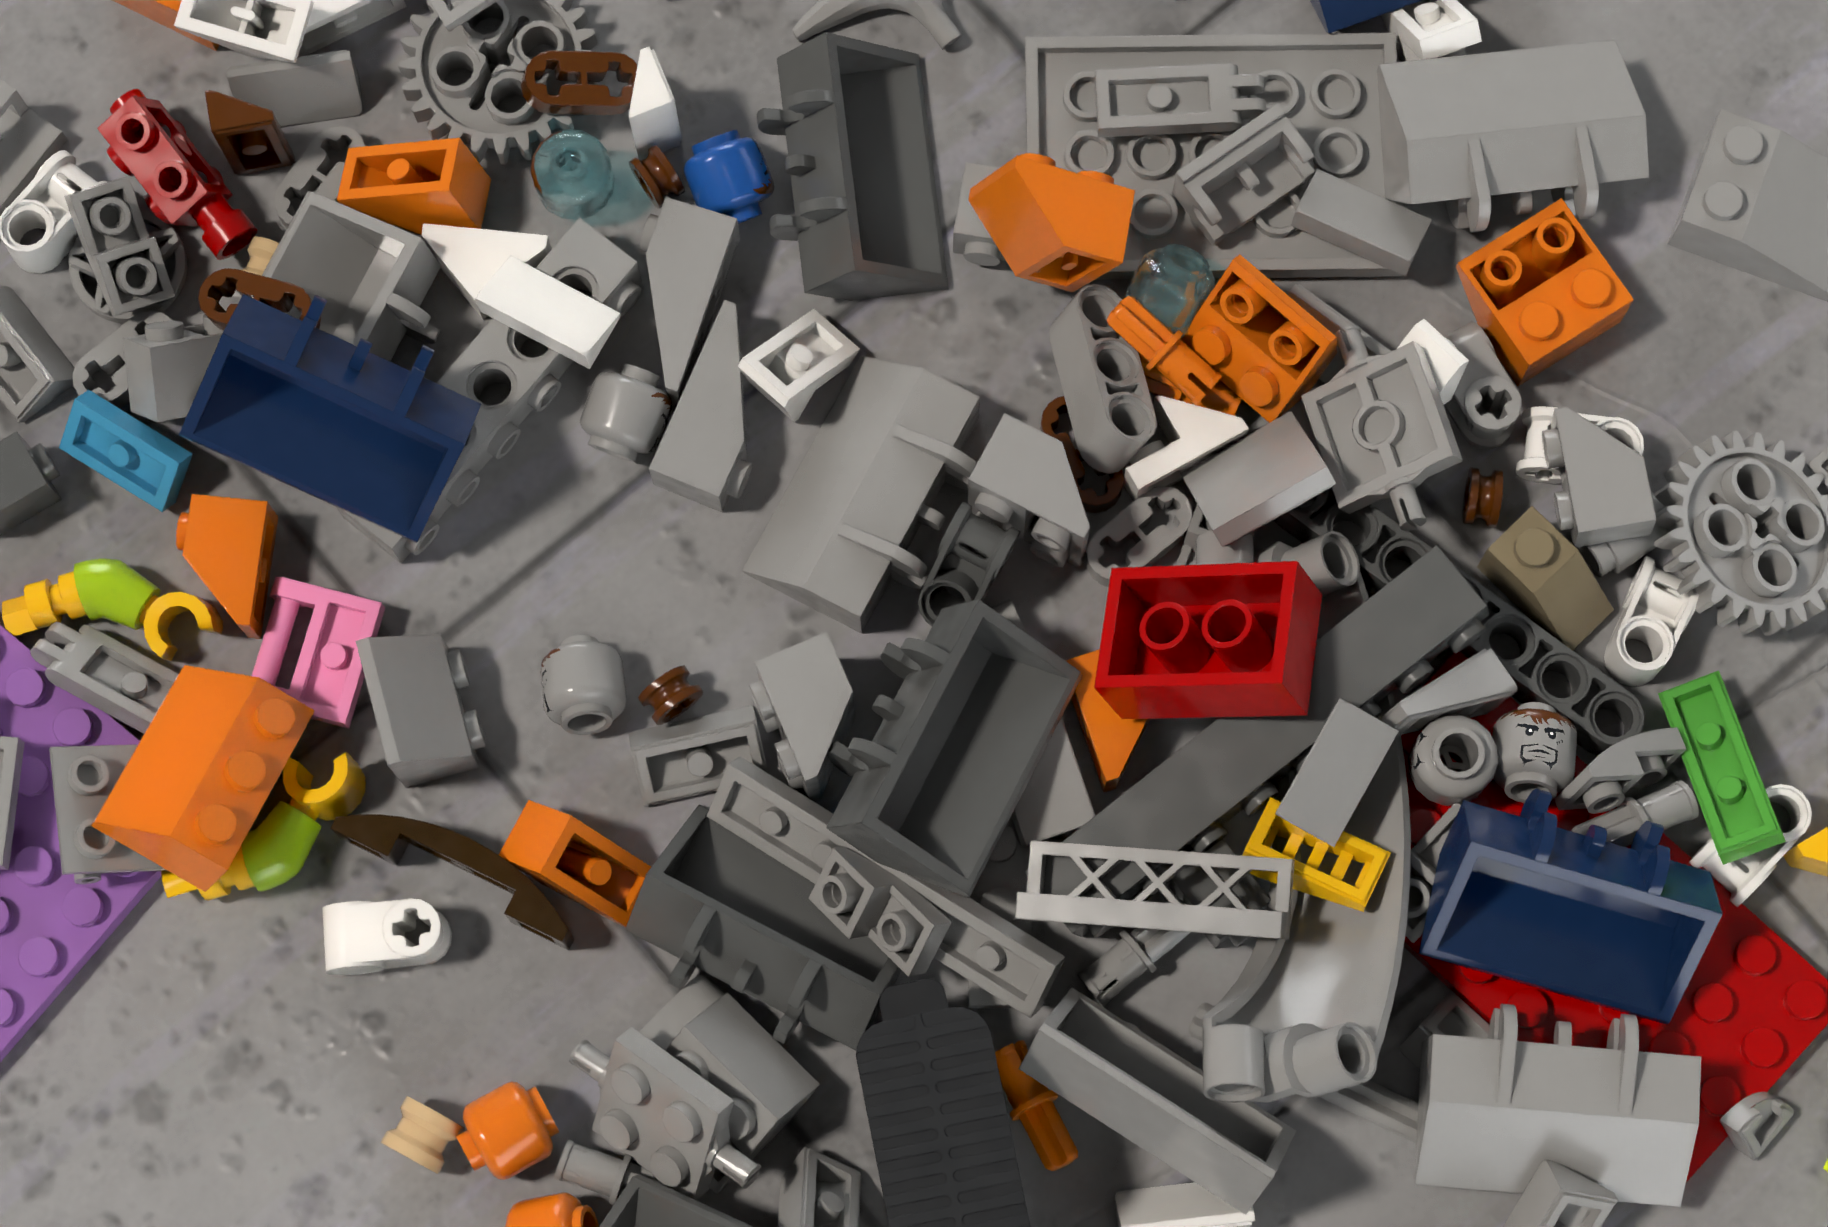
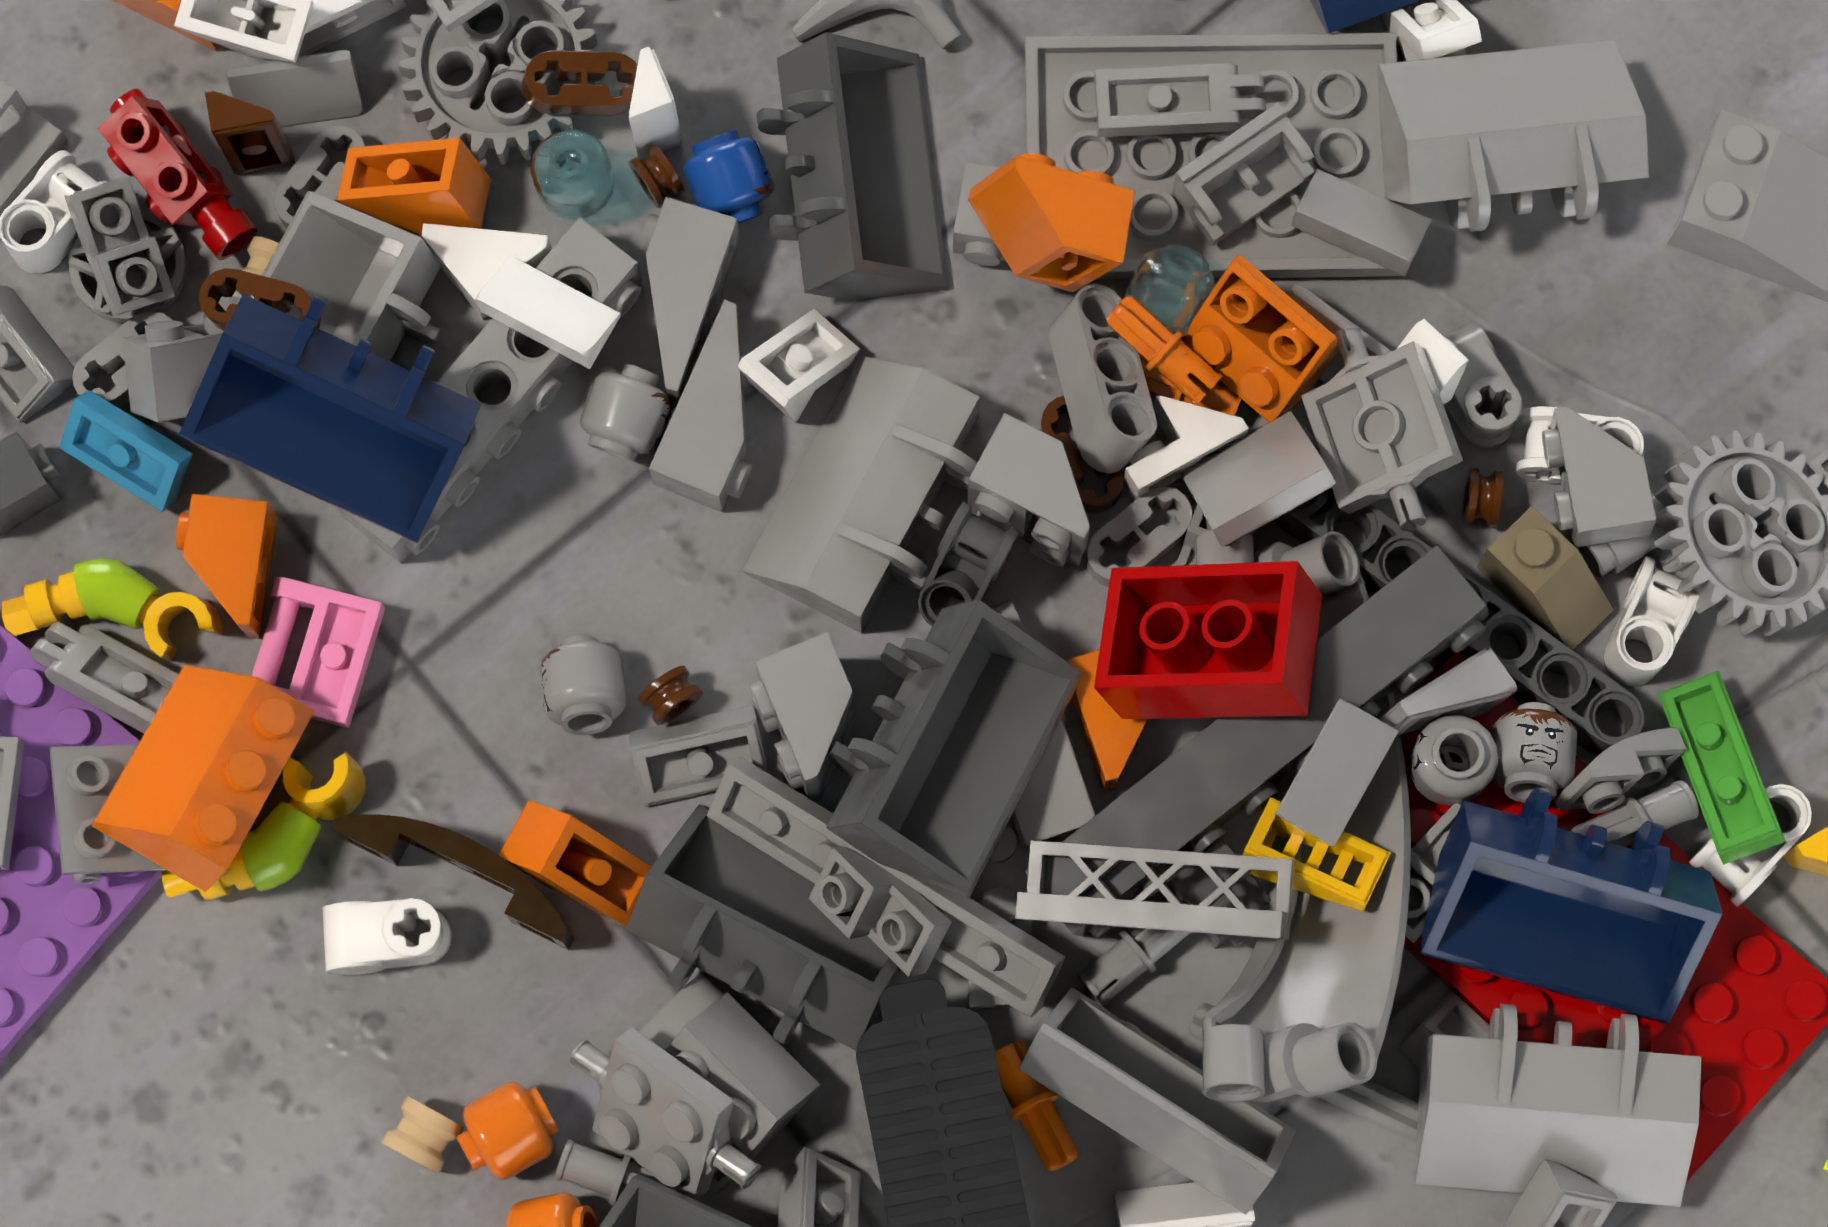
(420, 706): light grey slope -> none
(1542, 291): orange slope -> none
(1756, 1126): light grey tile -> none

